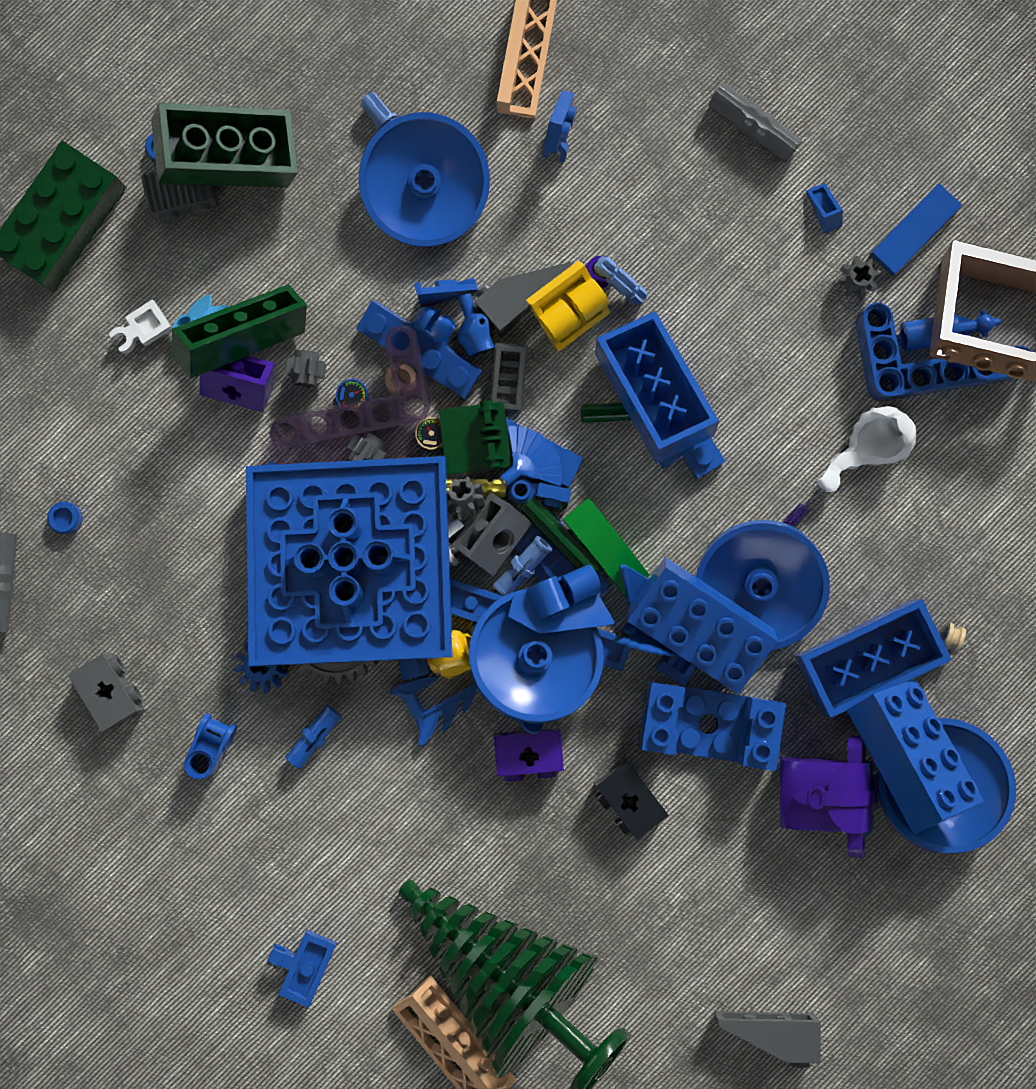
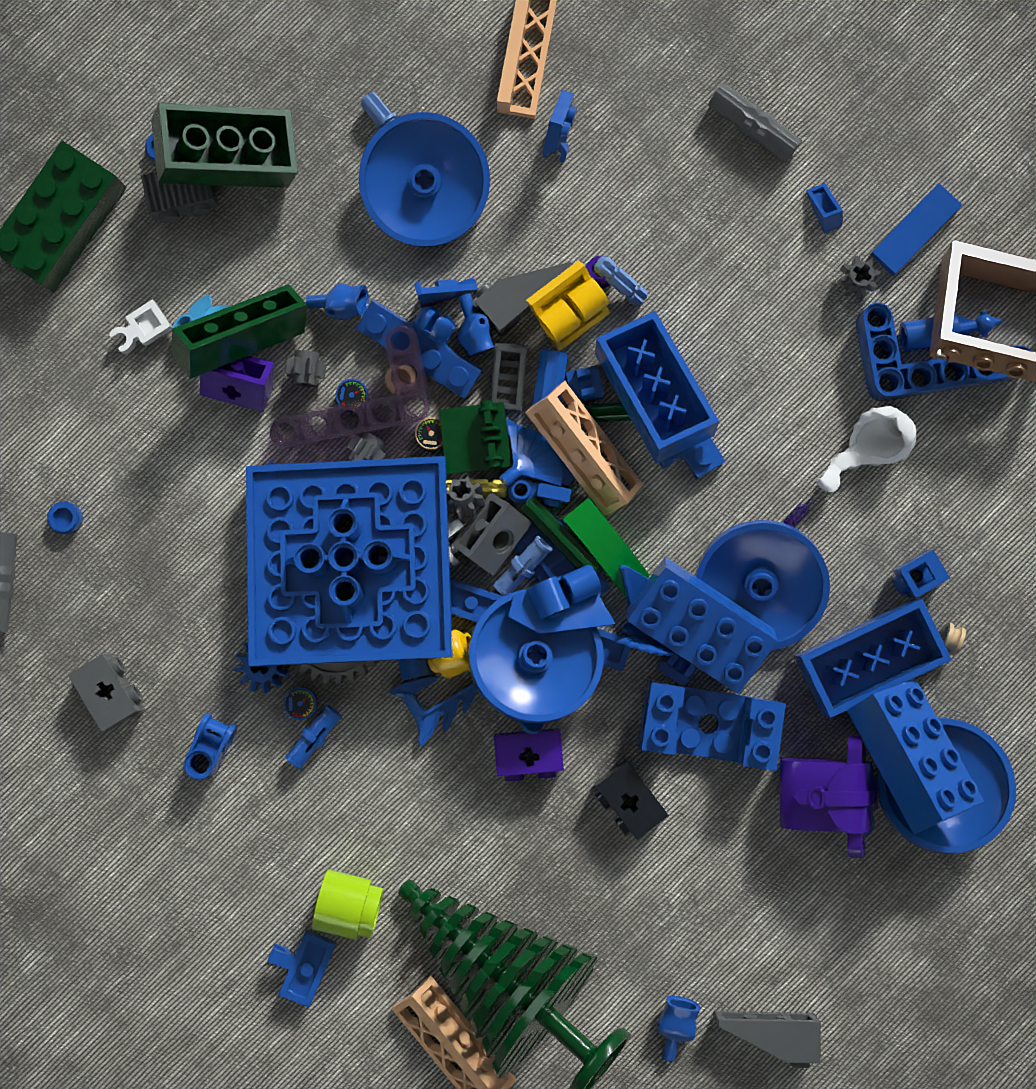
(300, 703): none -> tile
(342, 301): none -> blue piece
(347, 906): none -> lime piece
(550, 373): none -> blue axle
(582, 452): none -> light nougat fence
(586, 383): none -> blue tile
(677, 1023): none -> blue piece
(930, 571): none -> blue brick

